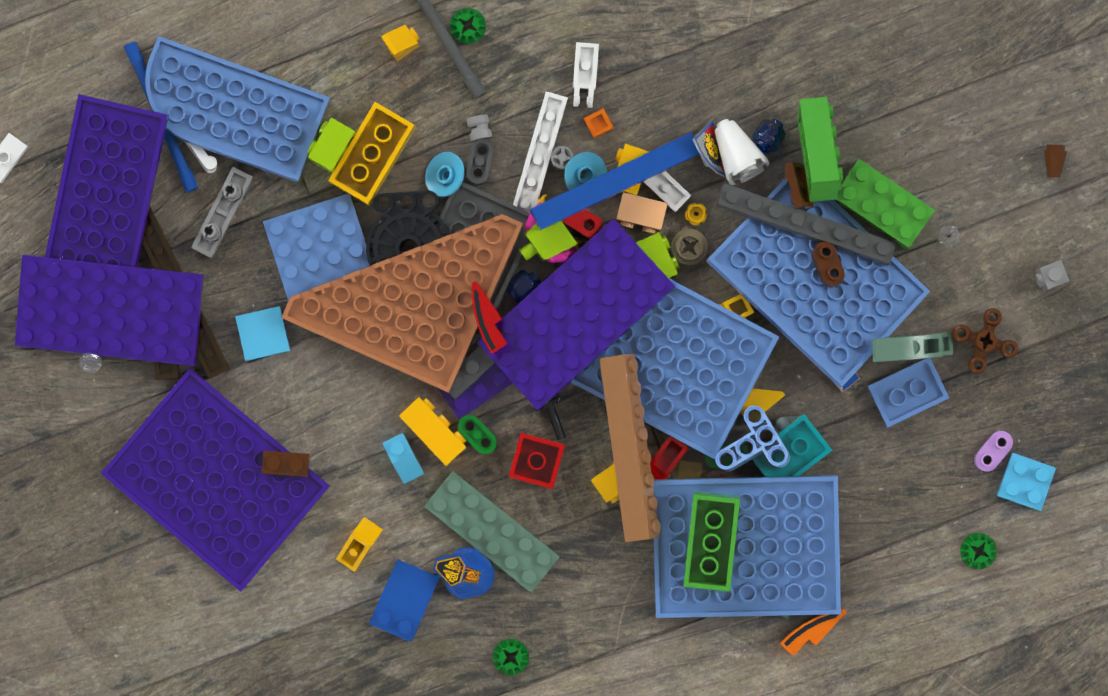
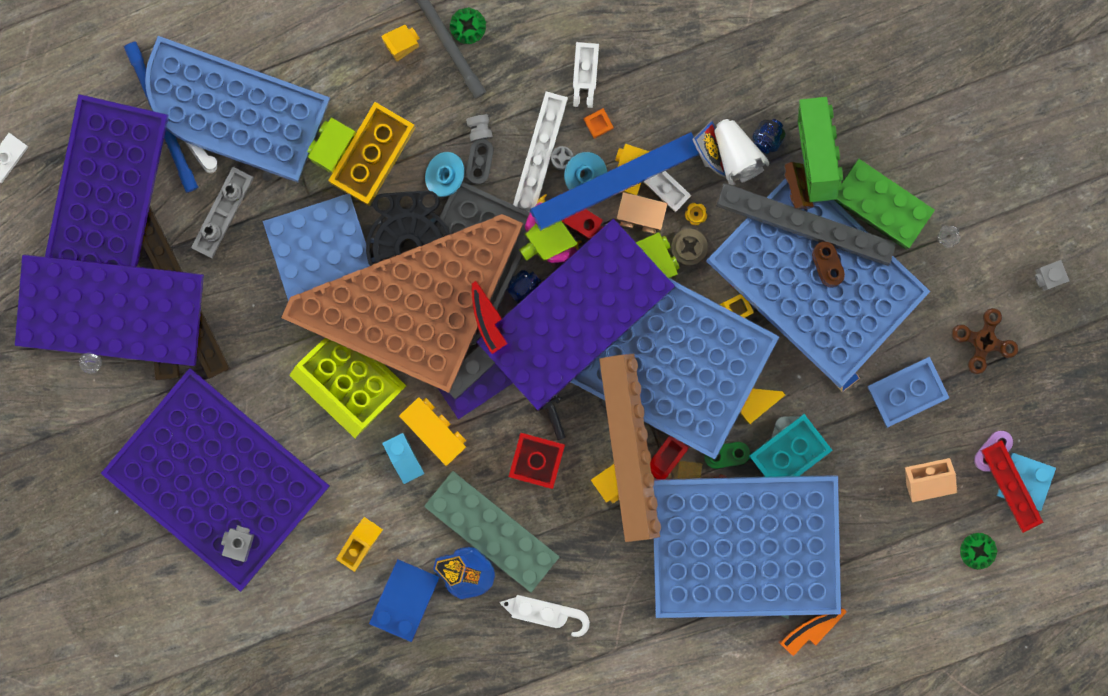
(237, 543): none -> light grey brick
(262, 333): medium azure tile -> none
(285, 463): reddish brown plate -> none
(347, 384): none -> neon yellow slope
(477, 434): green plate -> none
(510, 646): green gear -> none
(545, 613): none -> white plate
(711, 541): bright green brick -> none
(754, 438): light blue beam -> none
(912, 347): sand green slope -> none
(931, 480): none -> light nougat brick
(1012, 486): none -> red tile
(1055, 159): reddish brown cone -> none

